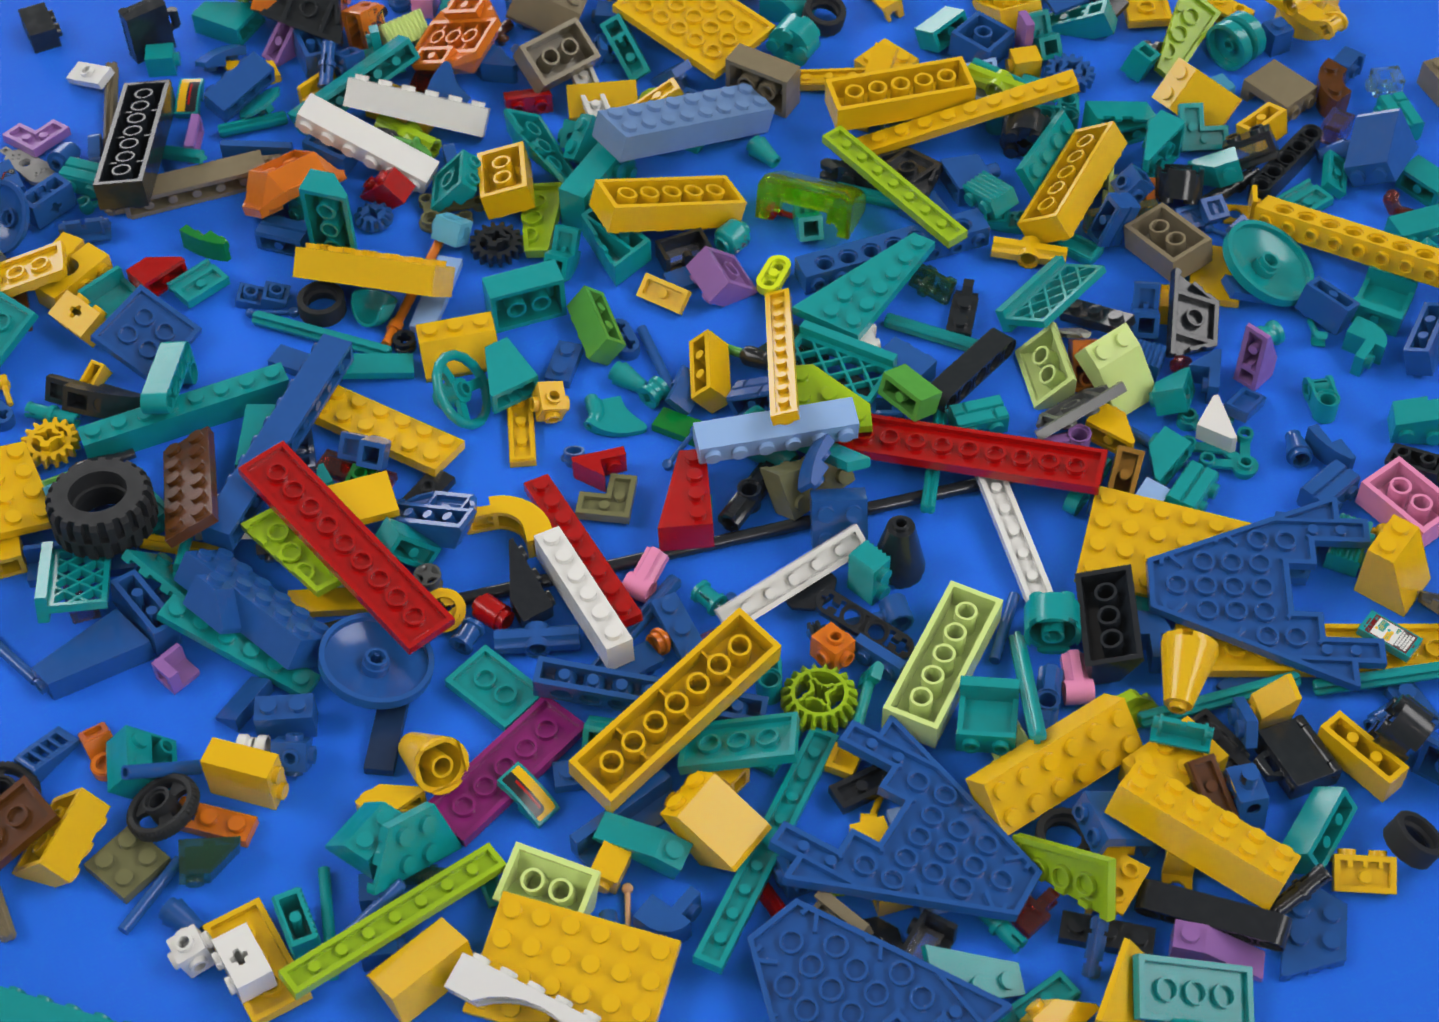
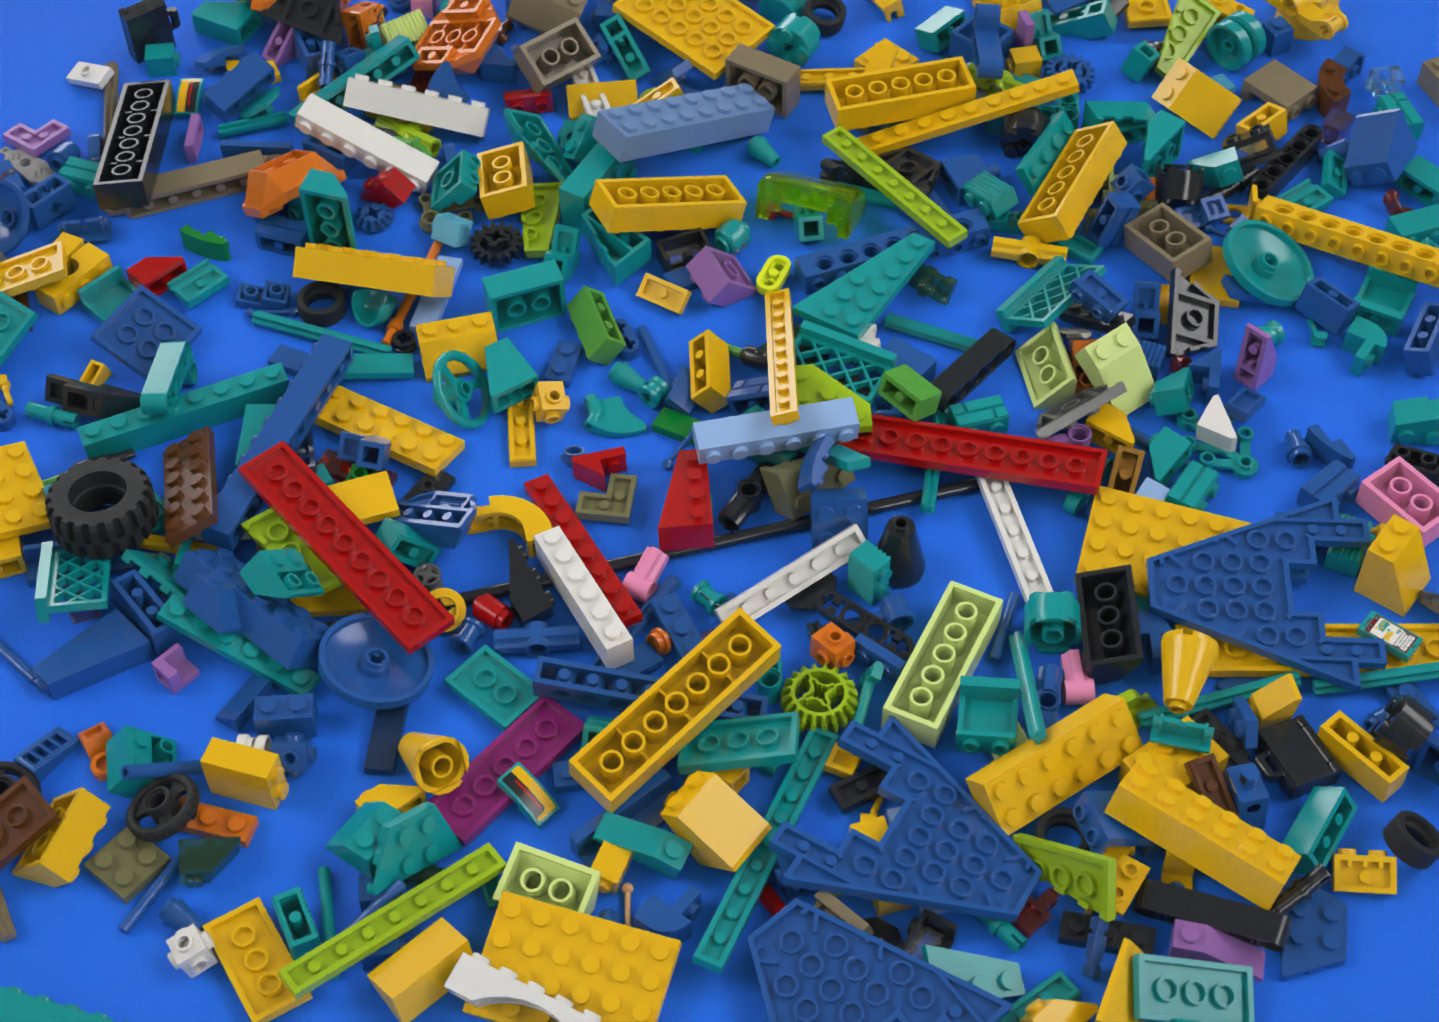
(40, 27): black brick -> none
(52, 441): yellow gear -> none
(77, 316): yellow brick -> none
(86, 205): teal hand -> none
(184, 154): teal axle -> none
(241, 947): white brick -> none
(280, 575): none -> teal slope
(963, 309): black hinge -> none
(986, 41): none -> blue beam
(1098, 296): none -> blue bracket
(1196, 135): teal plate -> none
(1321, 398): teal piece -> none

